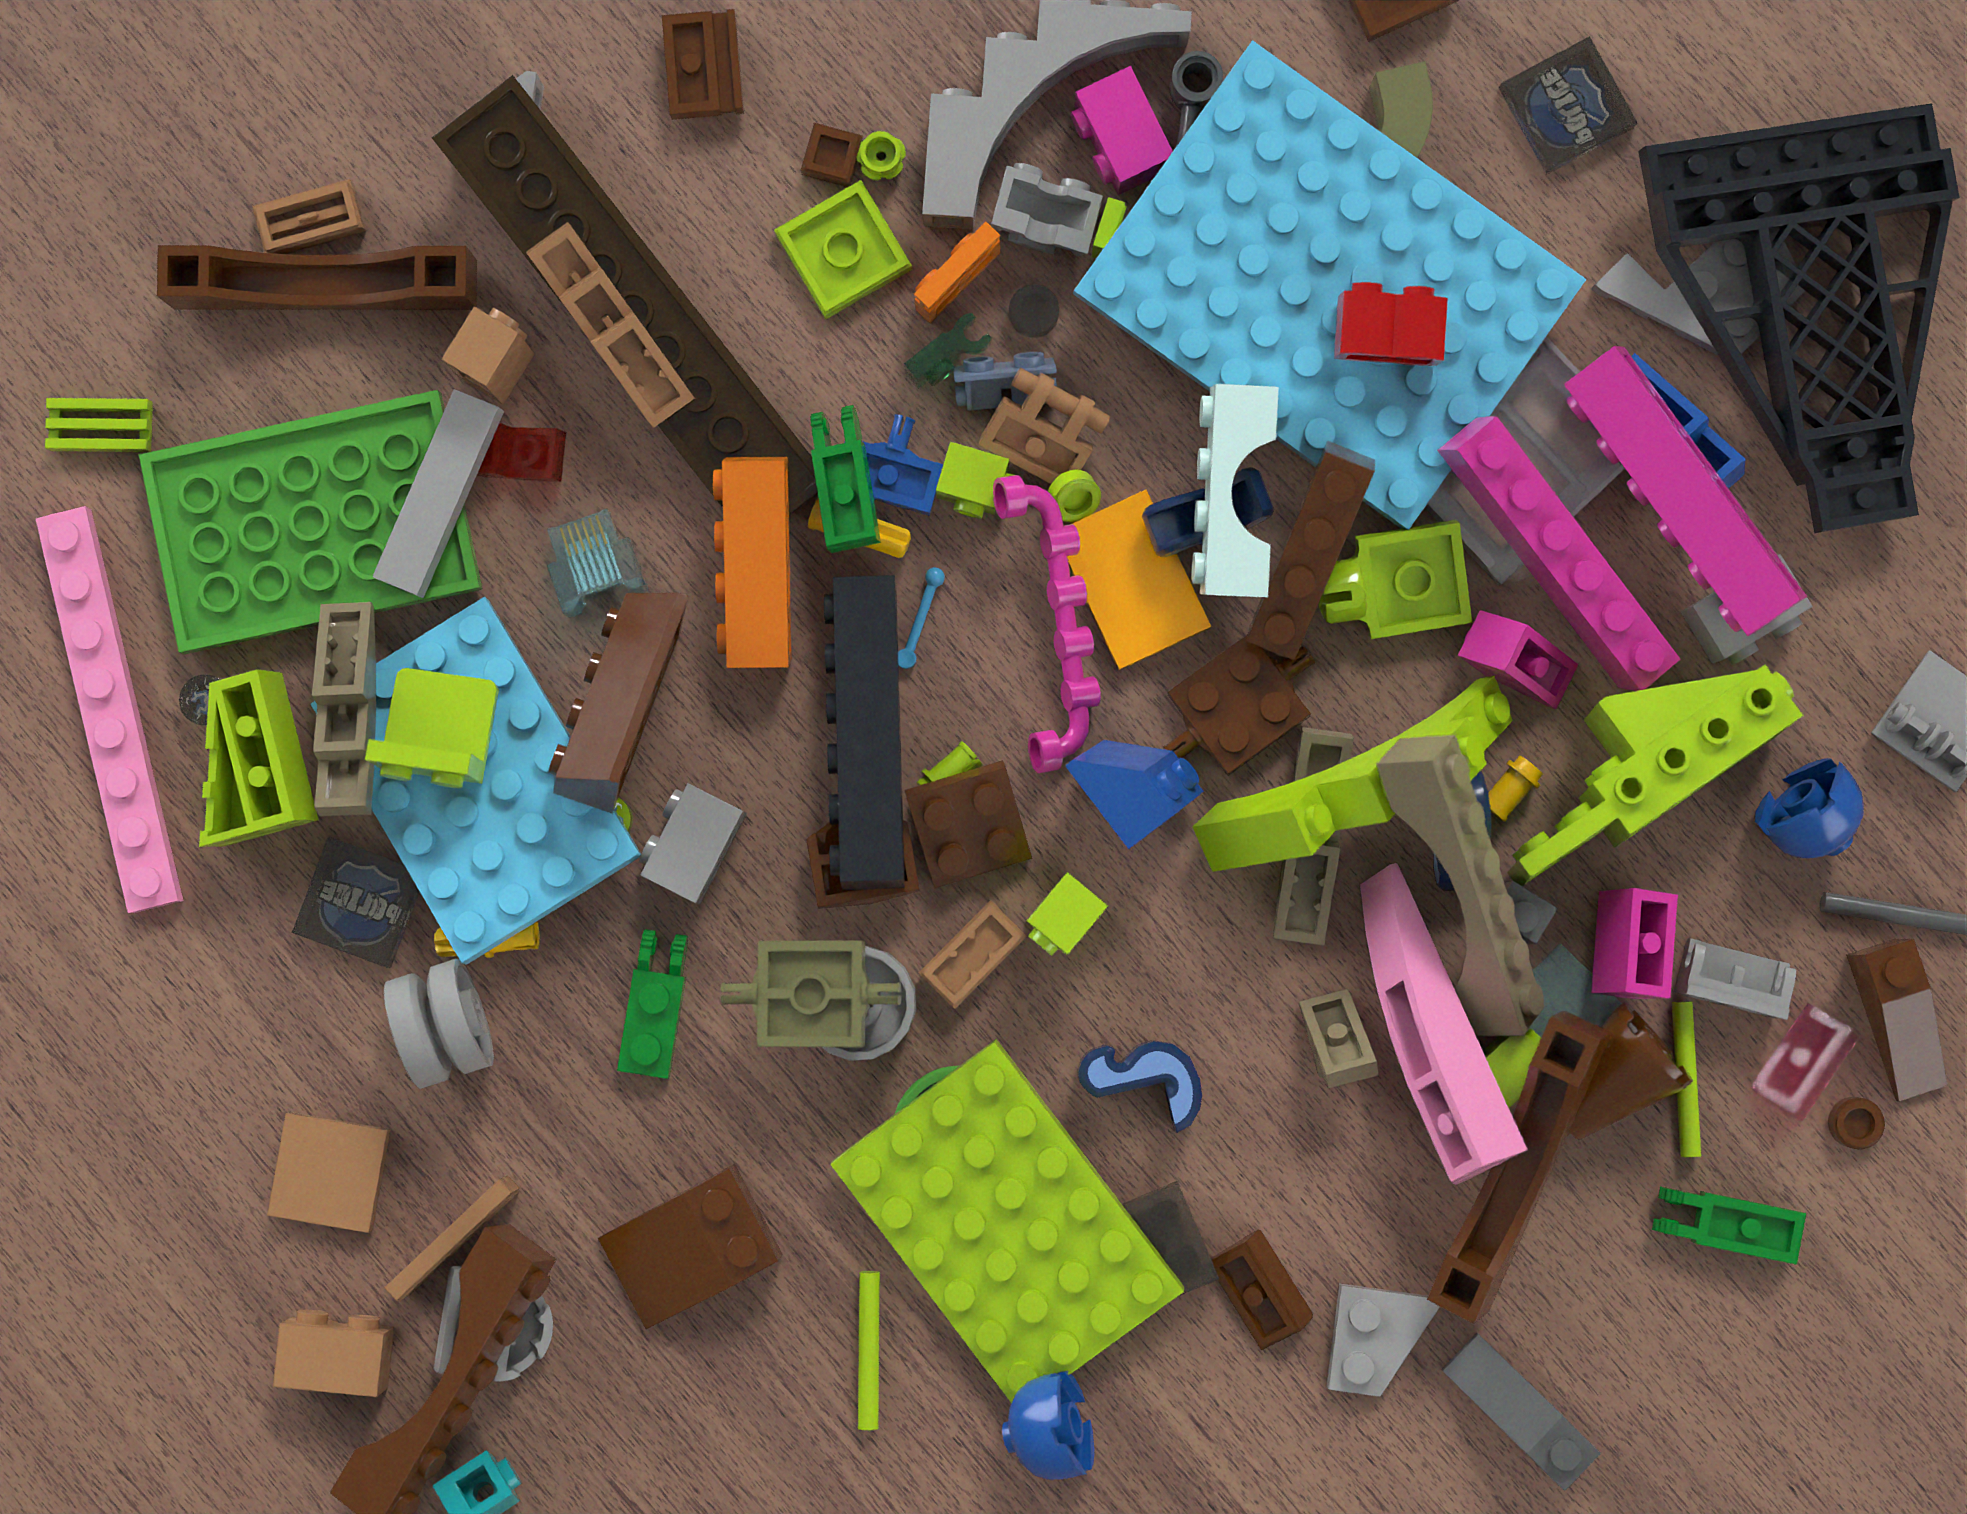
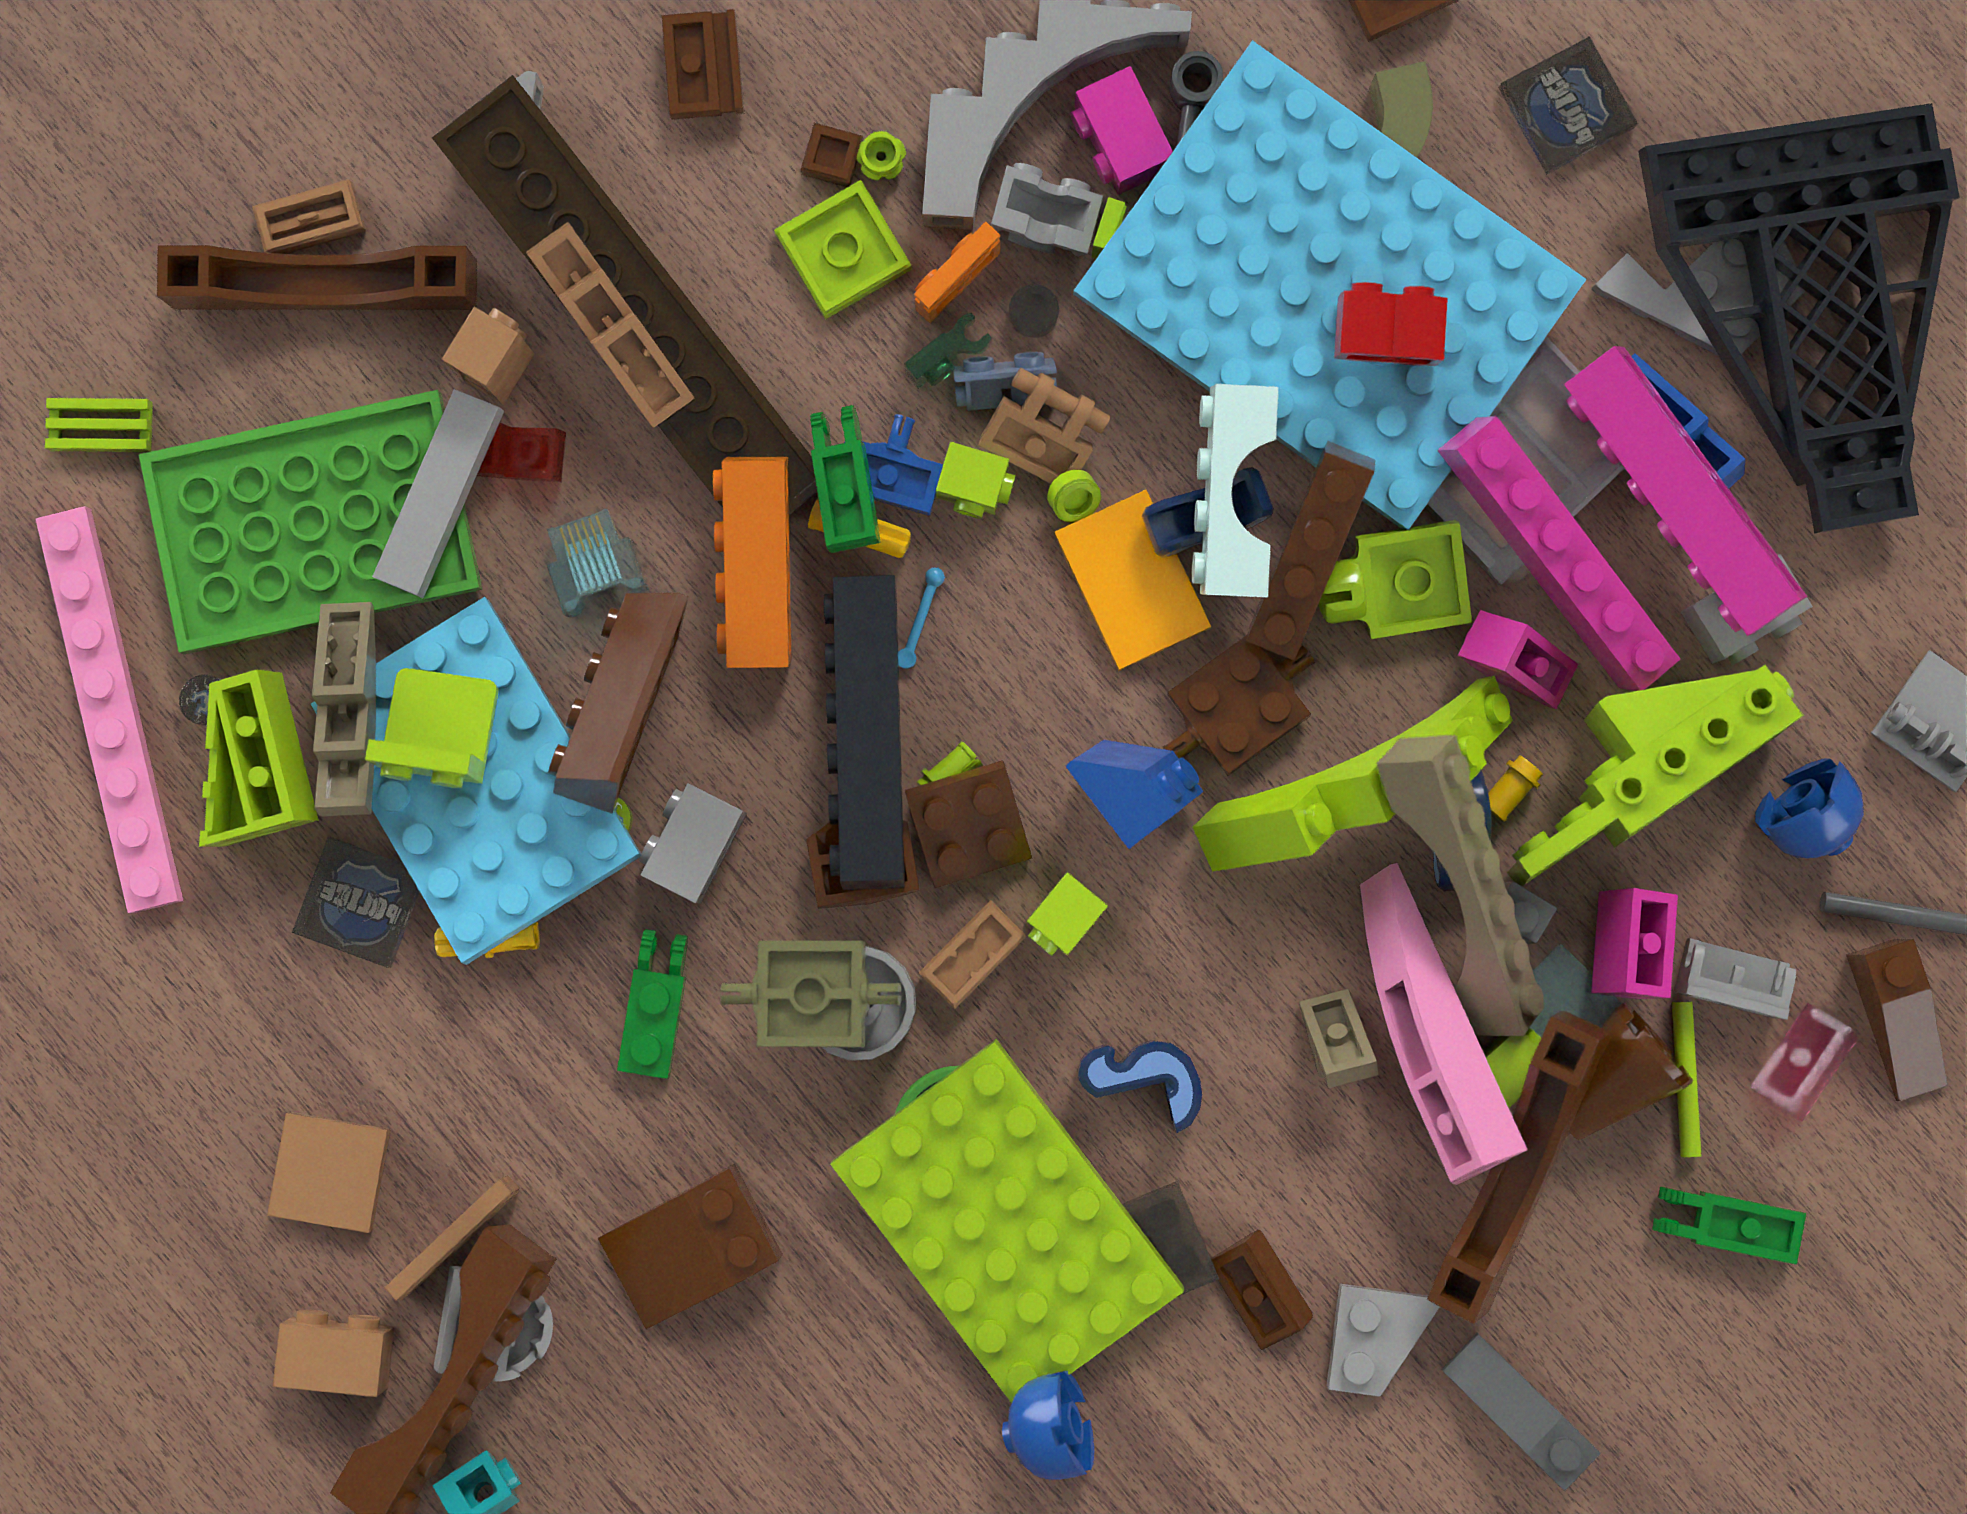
(438, 1023): light grey wheel -> none
(868, 1350): lime bar -> none
(1063, 593): dark pink bar -> none
(1309, 881): dark tan slope -> none
(1856, 1123): reddish brown tile -> none

